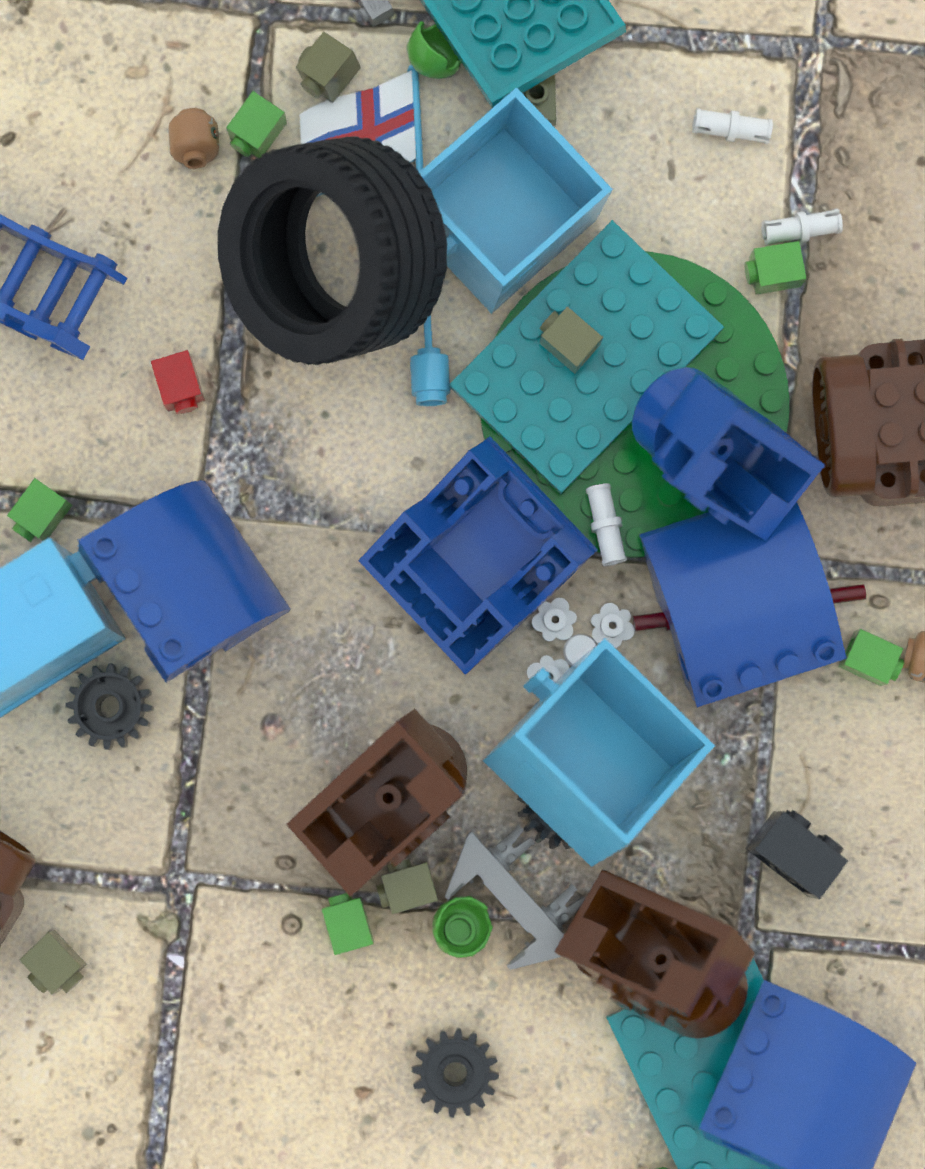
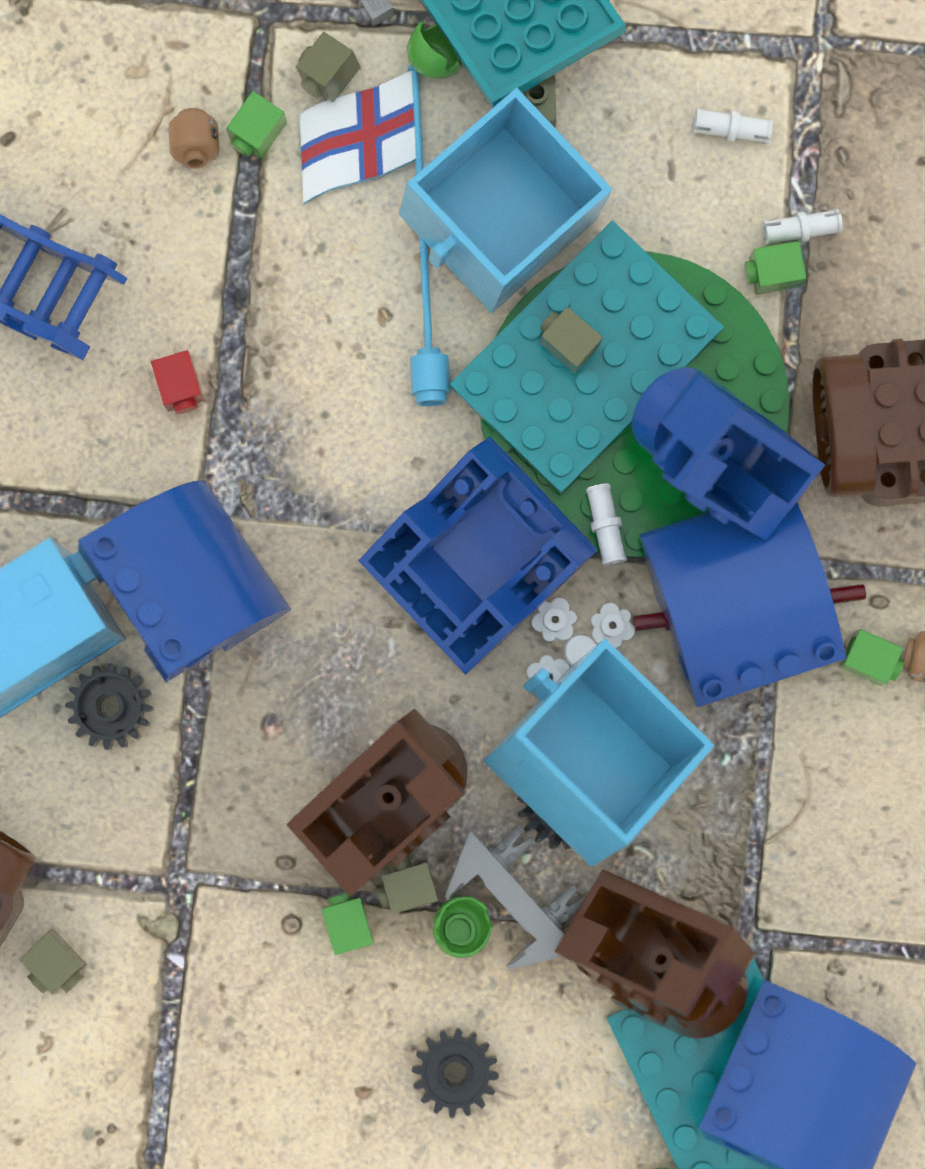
(38, 511): bright green brick -> none
(268, 262): black tyre -> none
(797, 853): black brick -> none

